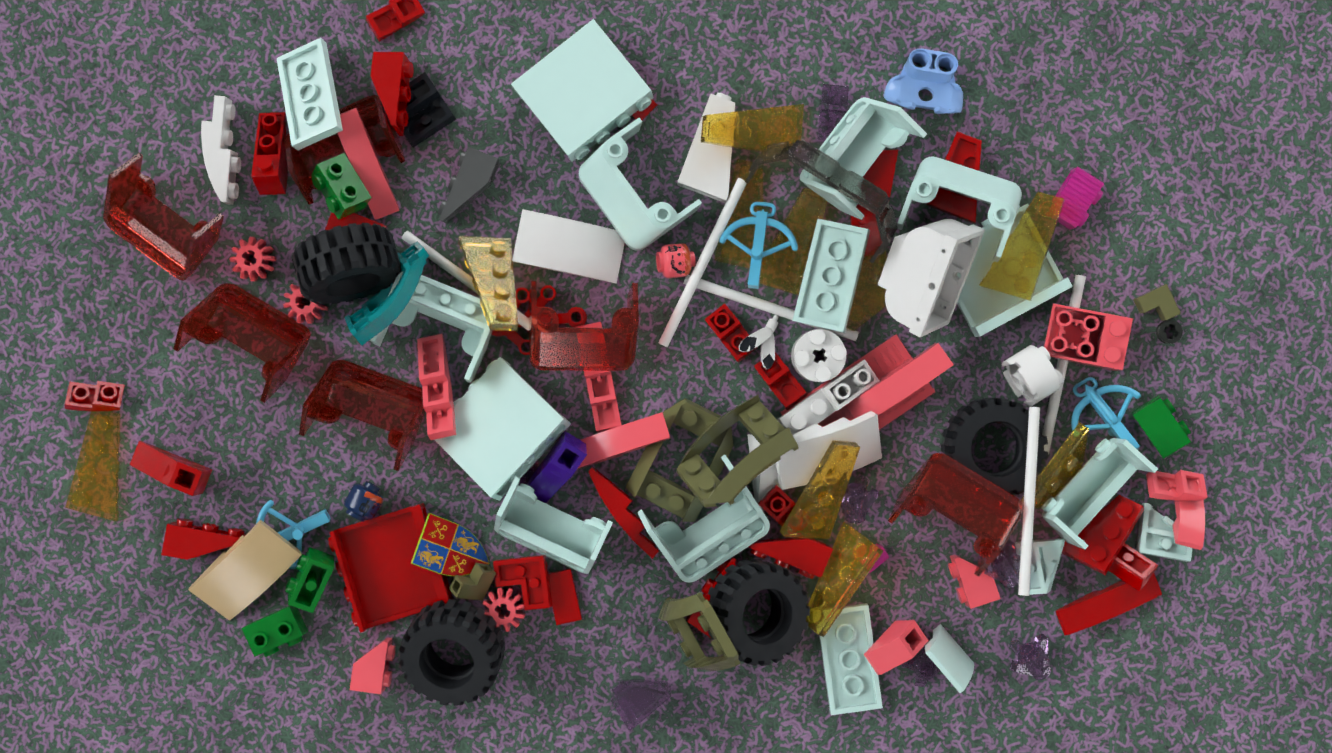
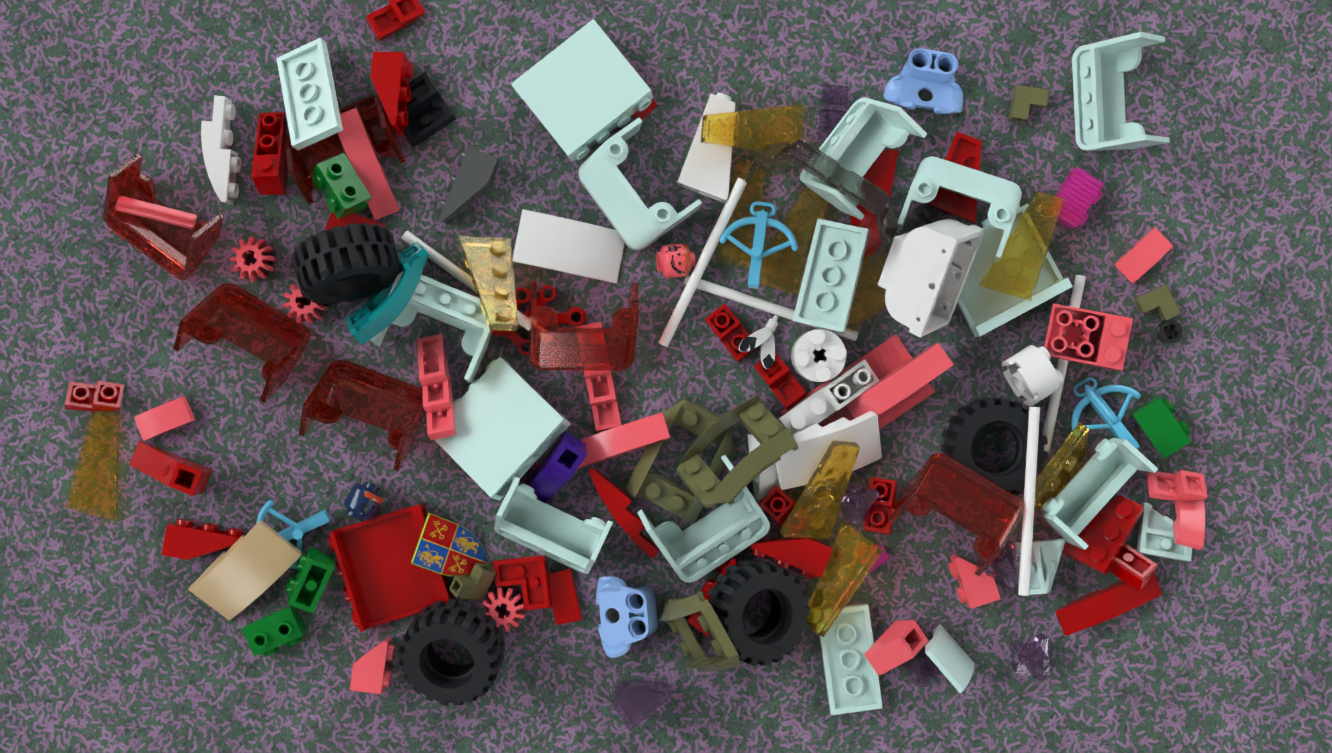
(156, 212): none -> coral axle
(164, 418): none -> coral slope
(619, 636): none -> light blue piece
(881, 509): none -> red slope
(1024, 98): none -> olive piece
(1101, 94): none -> light aqua windscreen
(1143, 255): none -> coral slope

